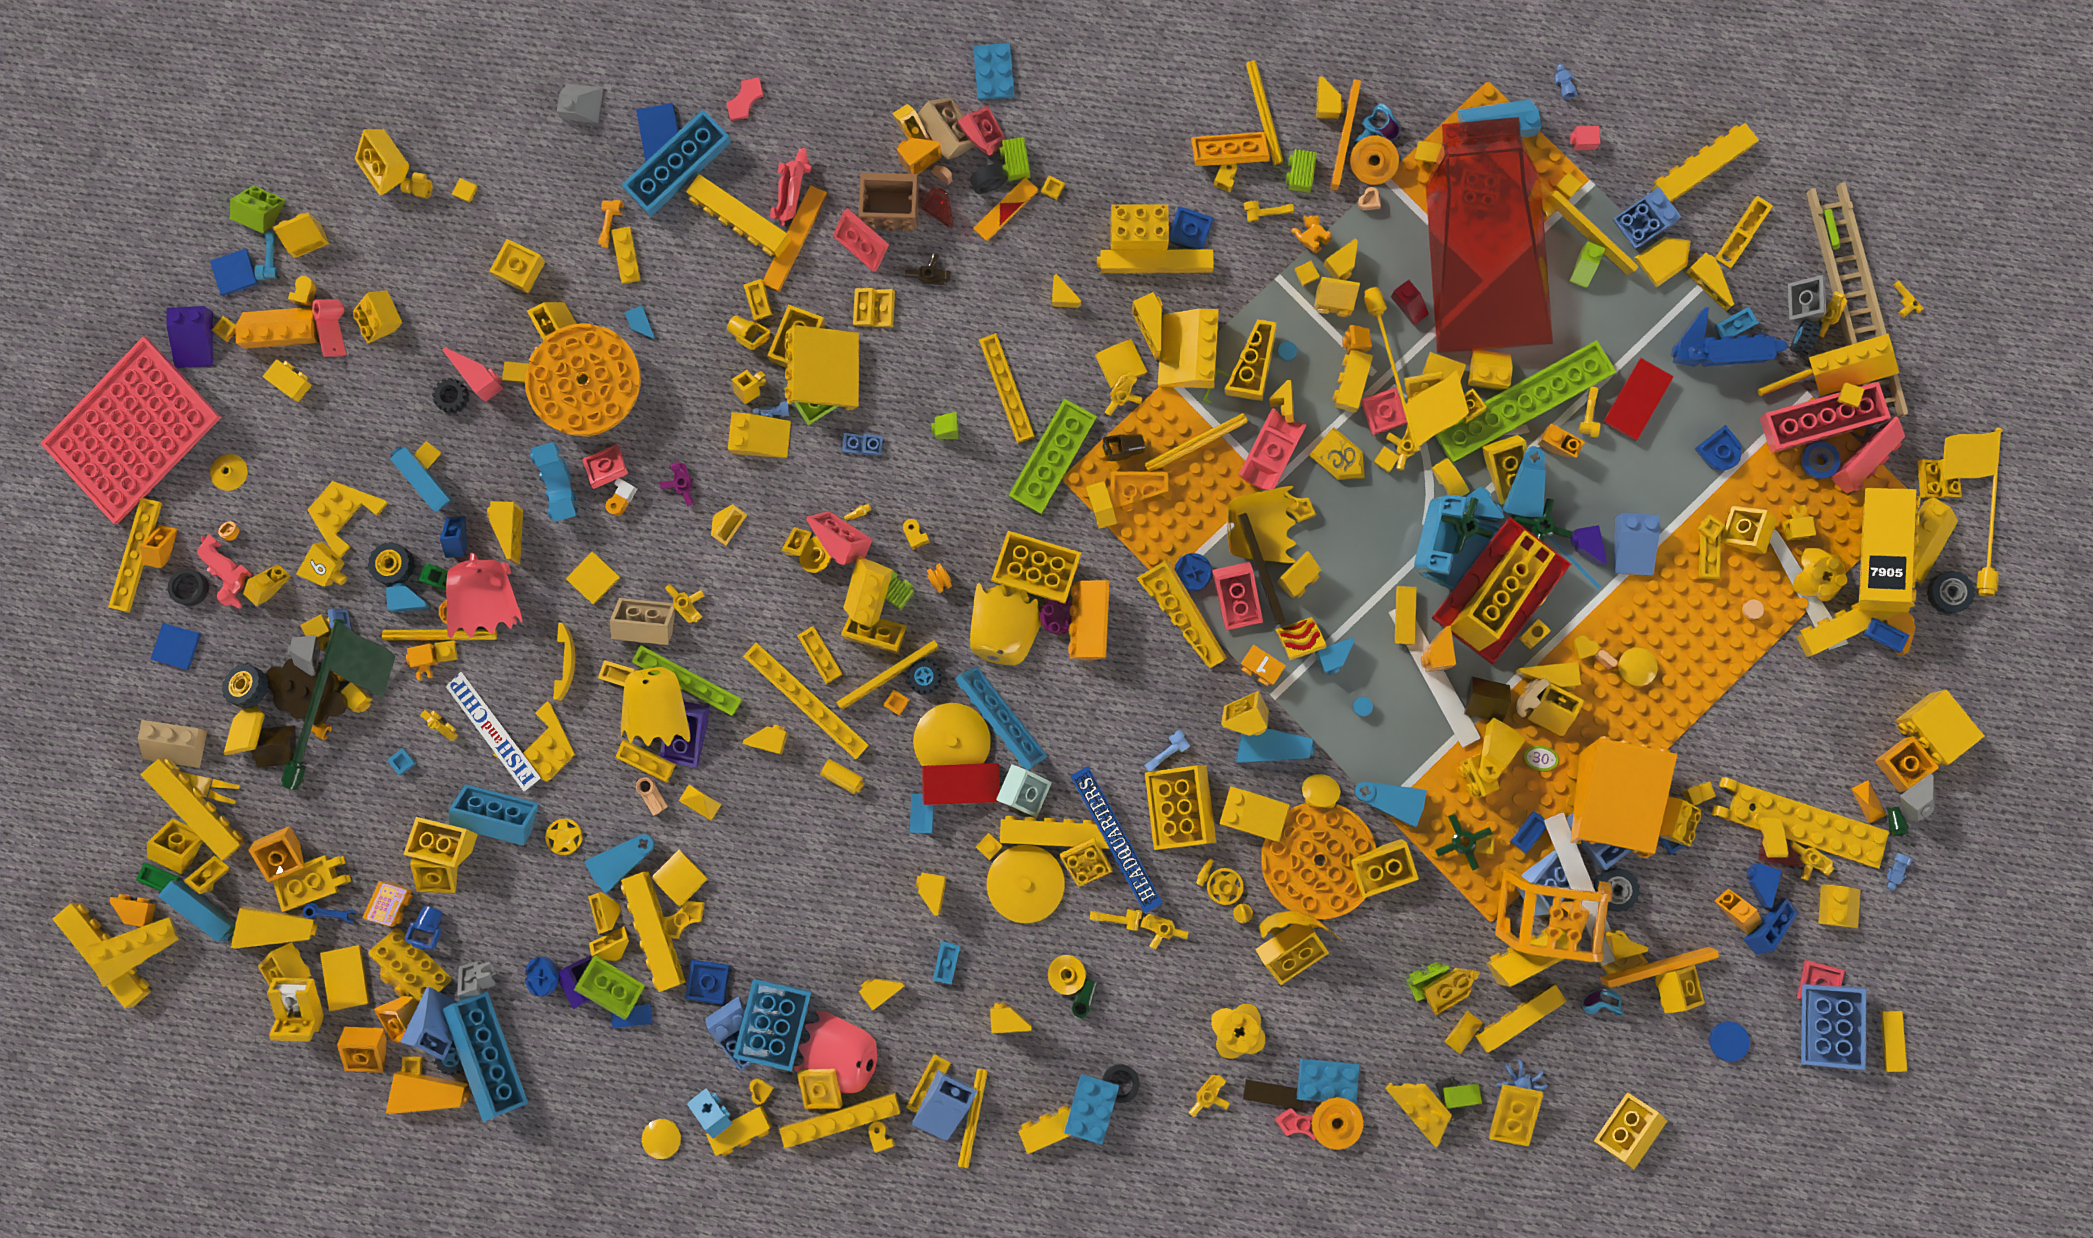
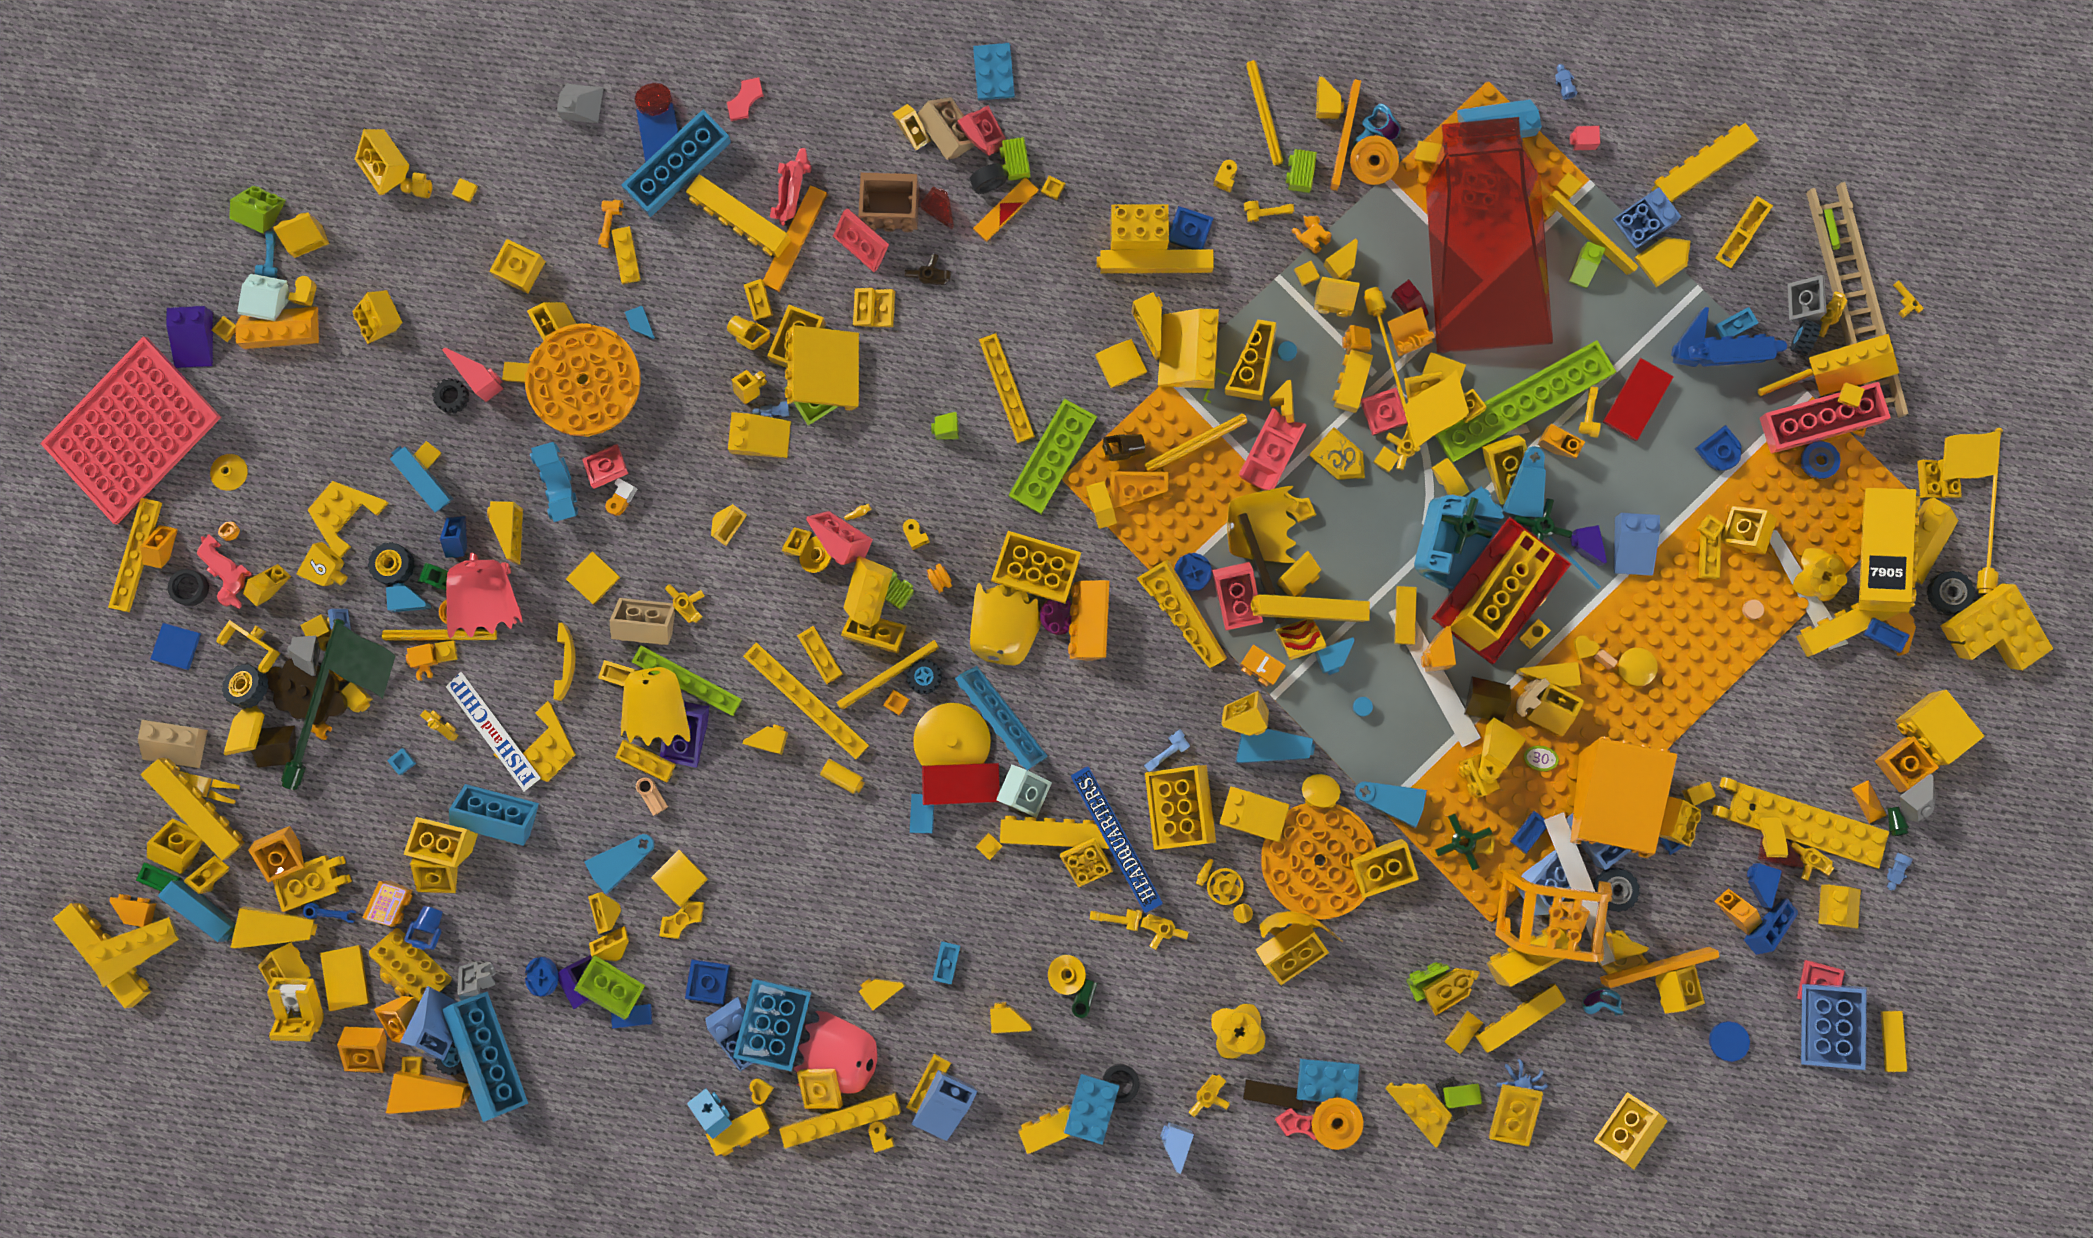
(234, 272): blue tile -> none
(256, 635): none -> yellow piece
(263, 297): none -> light aqua slope
(286, 380): yellow brick -> none
(326, 317): coral door -> none
(563, 836): yellow wheel -> none
(648, 923): yellow brick -> none
(653, 99): none -> clear red tile
(661, 1138): yellow dish -> none
(681, 483): magenta piece -> none
(700, 802): yellow slope -> none
(862, 444): medium blue slope -> none
(918, 154): light orange slope -> none
(932, 890): yellow slope -> none
(942, 173): light nougat tile -> none
(972, 1119): yellow axle -> none
(1025, 884): yellow dish -> none
(1063, 295): yellow slope -> none
(1121, 393): yellow piece -> none
(1177, 1143): none -> light blue slope
(1230, 149): light orange tile -> none
(1310, 608): none -> yellow brick
(1369, 200): light nougat tile -> none
(1410, 332): none -> light orange hinge
(1490, 370): yellow slope -> none
(1709, 277): yellow slope -> none
(1799, 526): yellow brick -> none
(1869, 456): coral slope -> none
(1998, 620): none -> yellow piece

